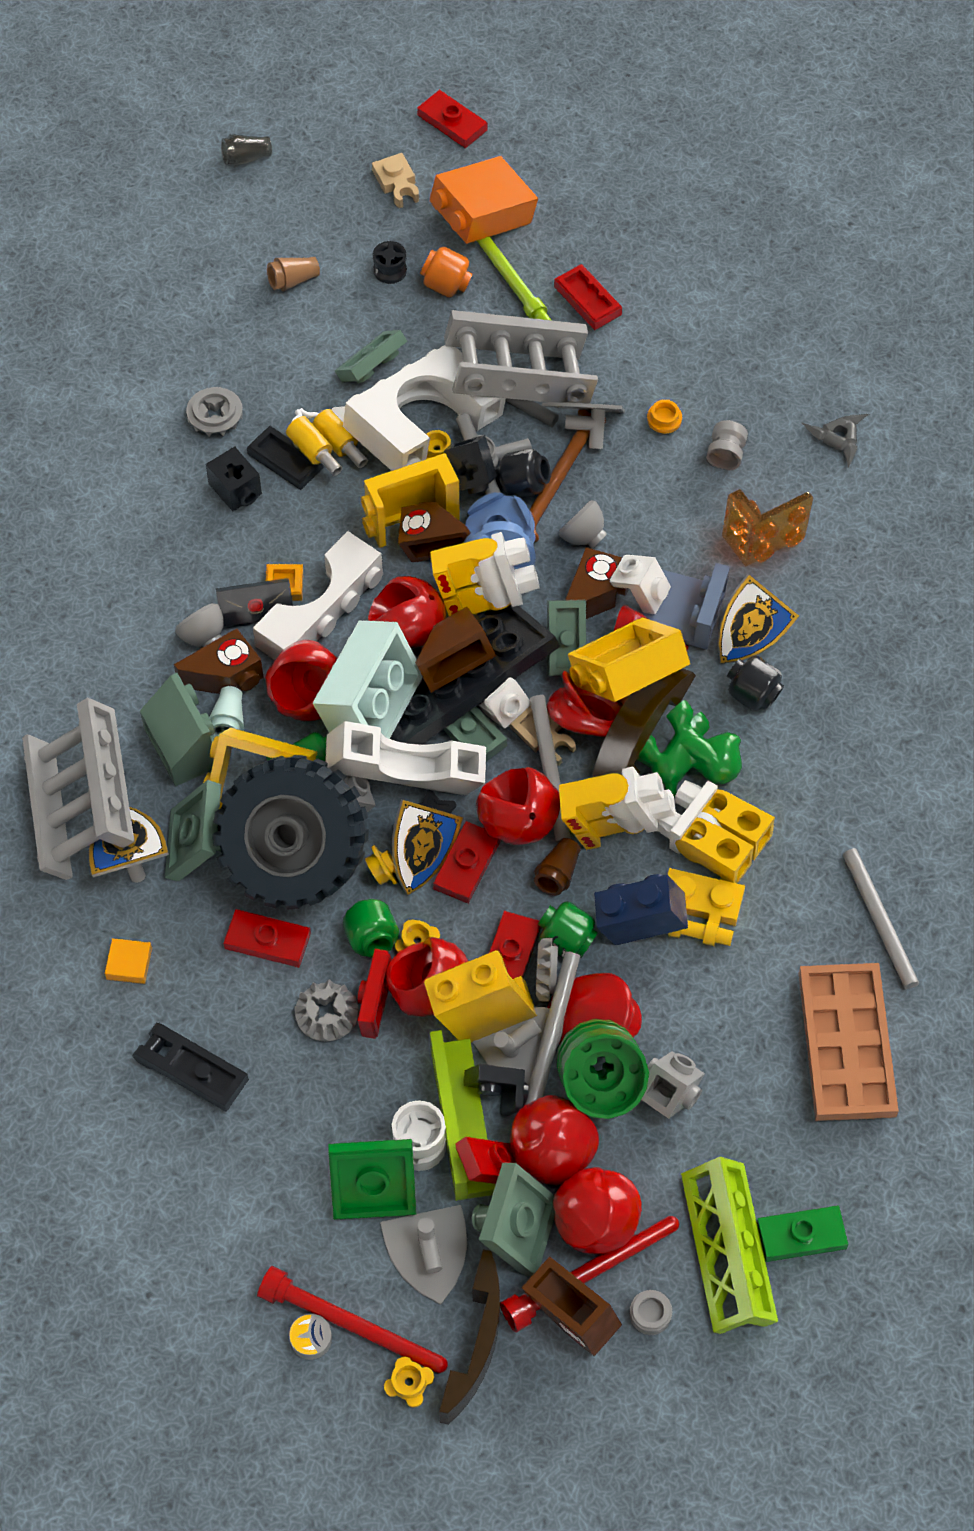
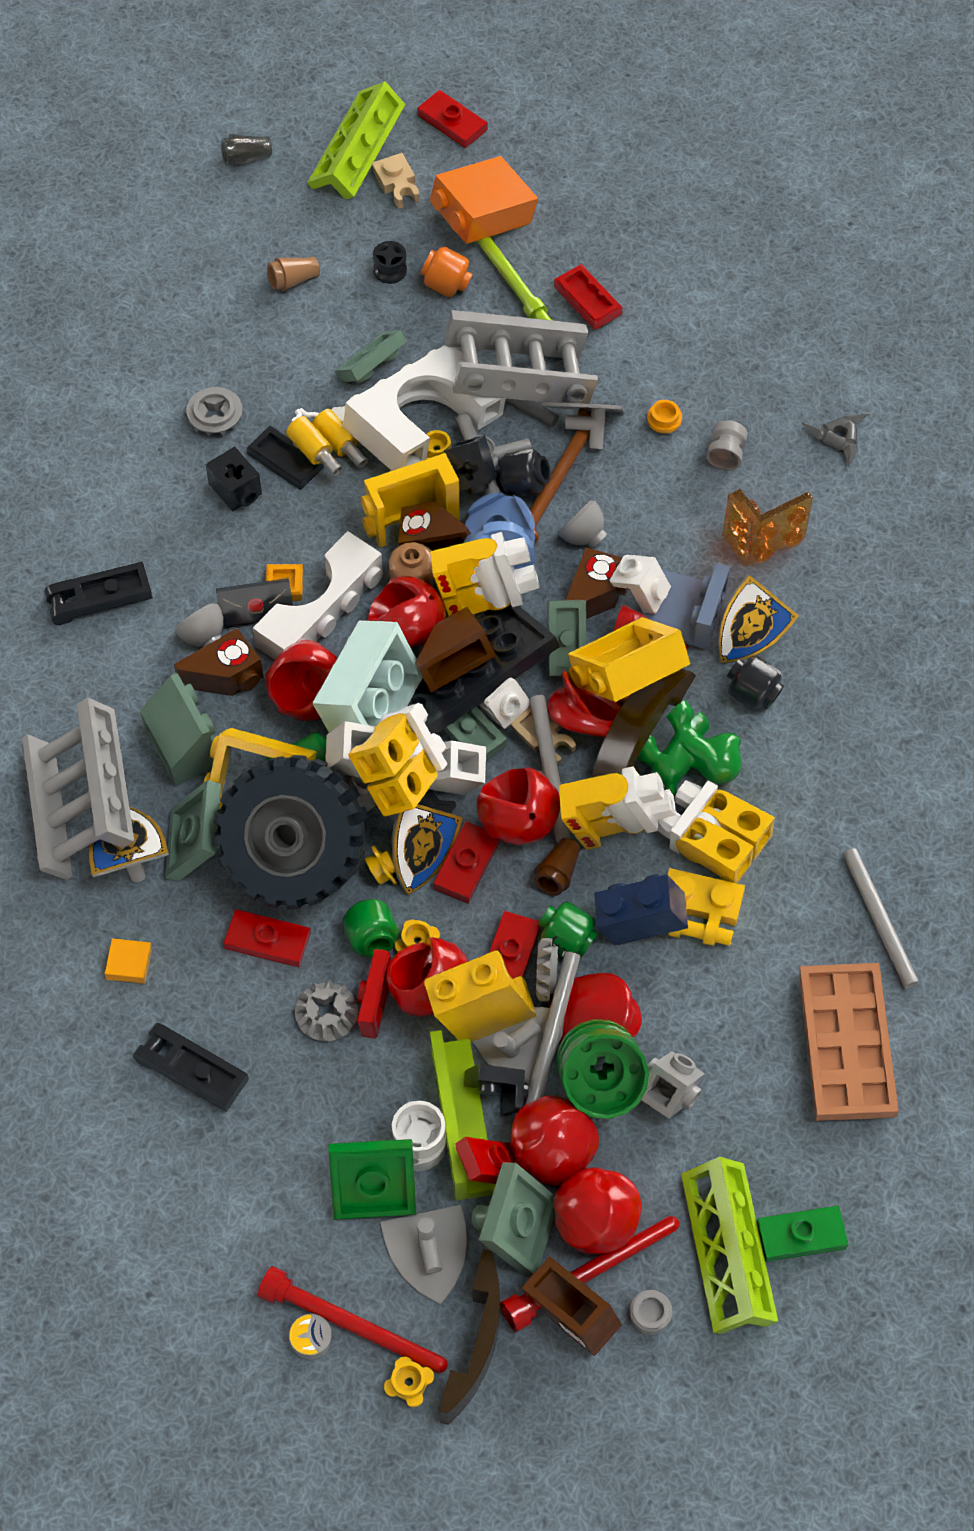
(98, 592): none -> black plate
(227, 711): light aqua cone -> none
(358, 140): none -> lime fence
(400, 760): none -> yellow hips
(411, 560): none -> medium nougat head

